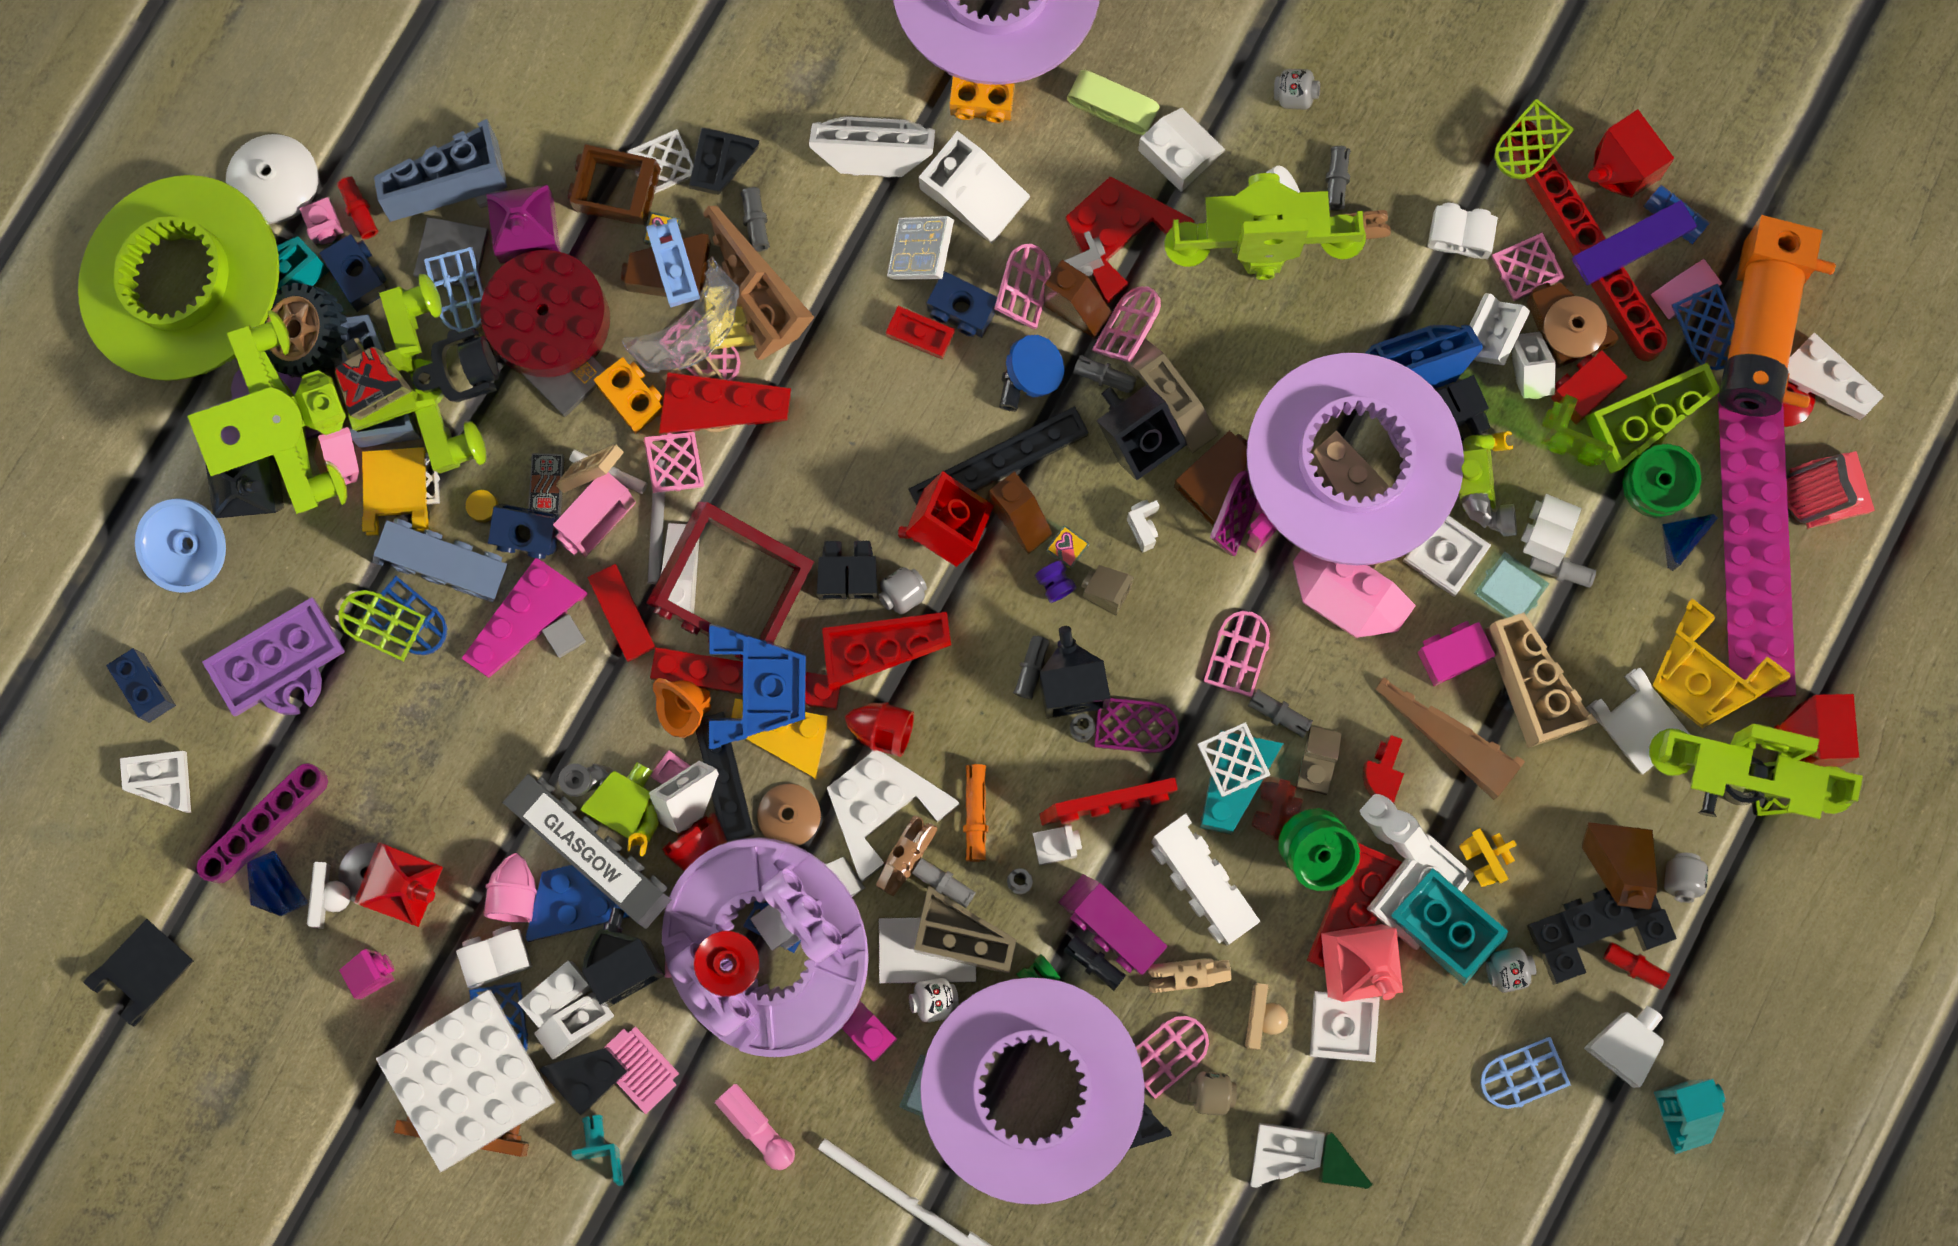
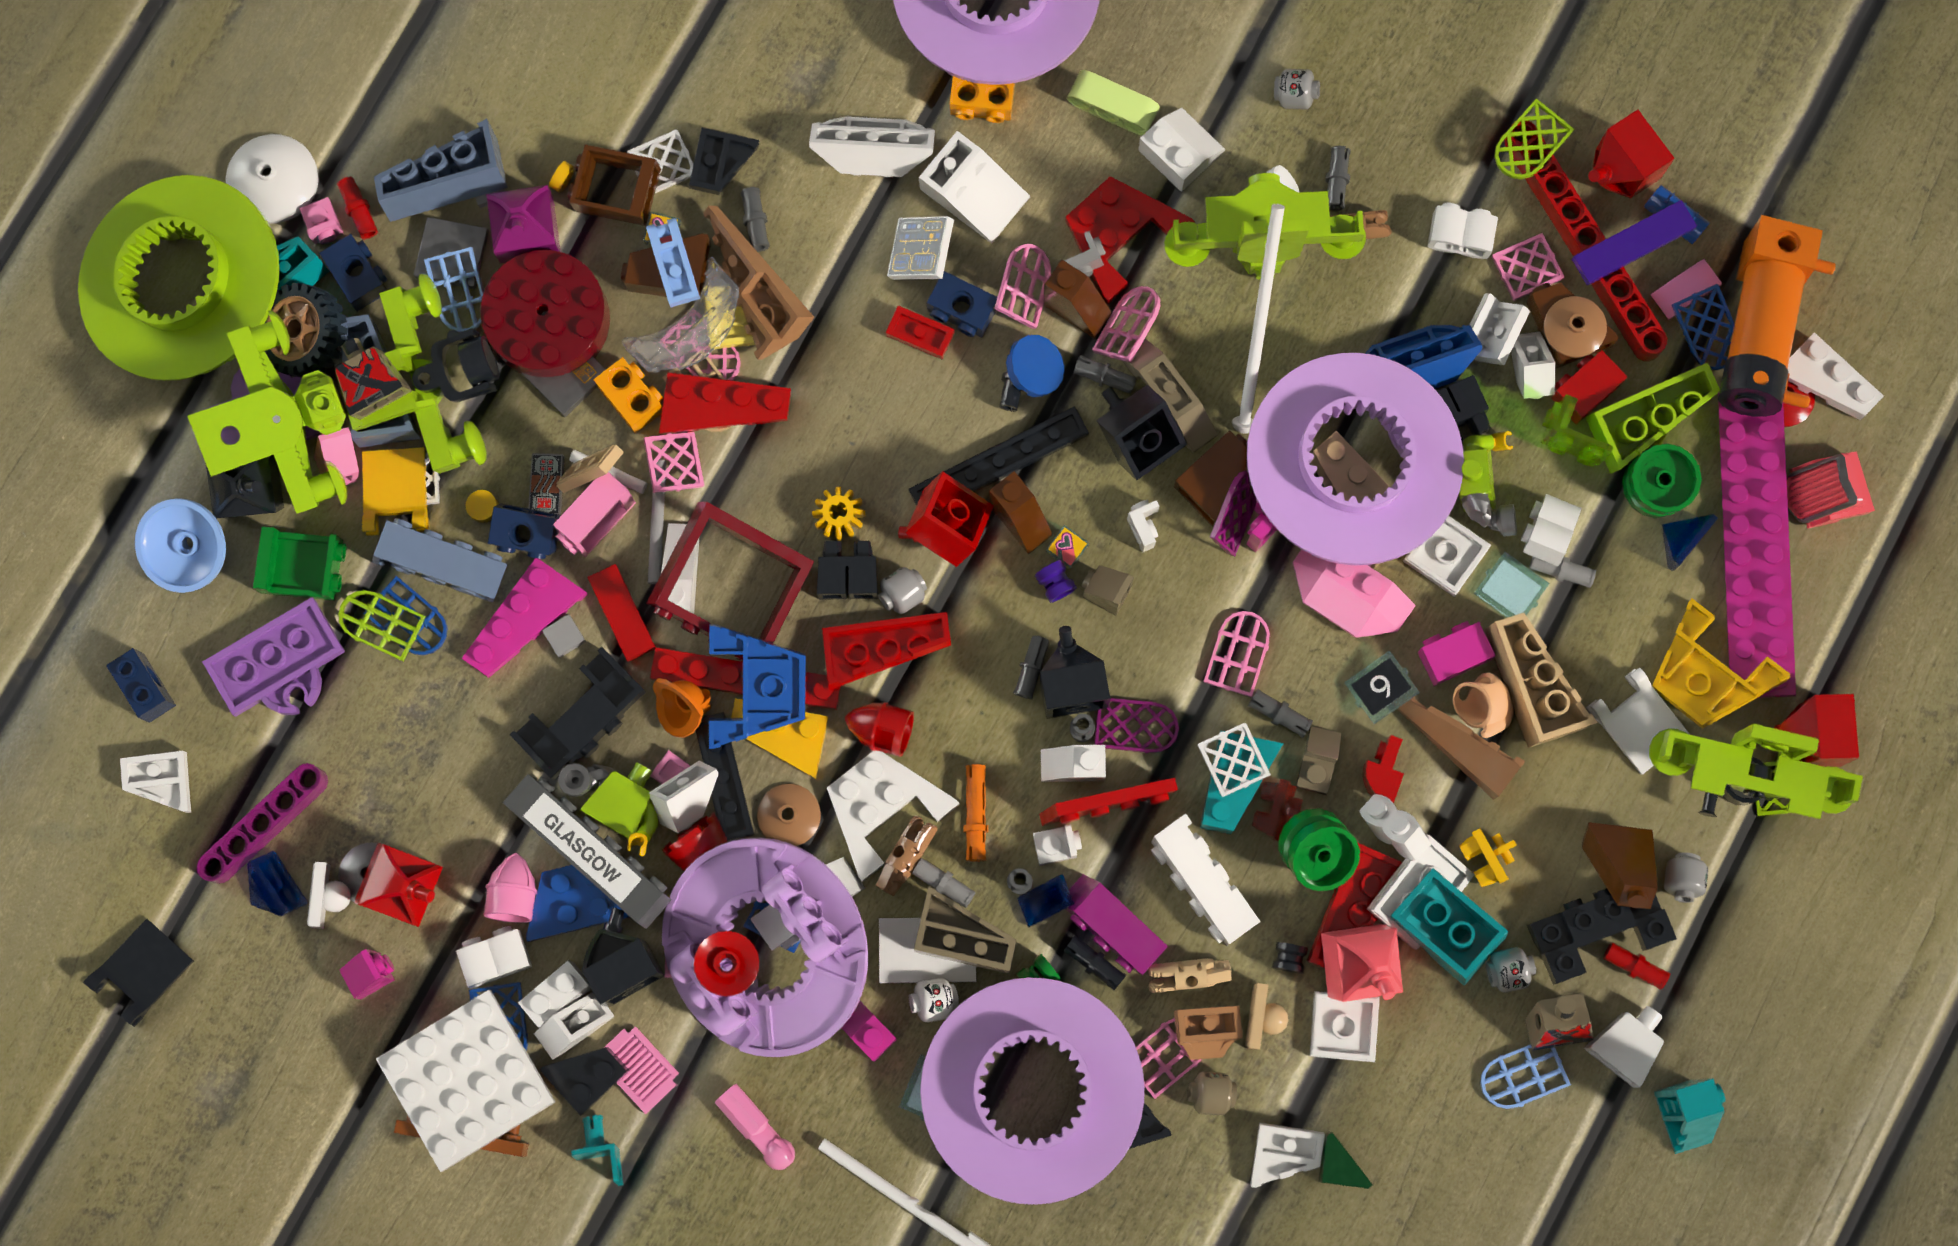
(299, 564): none -> green panel
(562, 176): none -> yellow tile
(585, 721): none -> black bracket
(835, 503): none -> yellow gear
(1045, 900): none -> clear blue slope
(1073, 763): none -> white slope
(1208, 1031): none -> medium nougat slope
(1244, 421): none -> white bar
(1290, 957): none -> black wheel
(1381, 687): none -> piece
(1486, 705): none -> light nougat piece
(1562, 1022): none -> dark tan torso

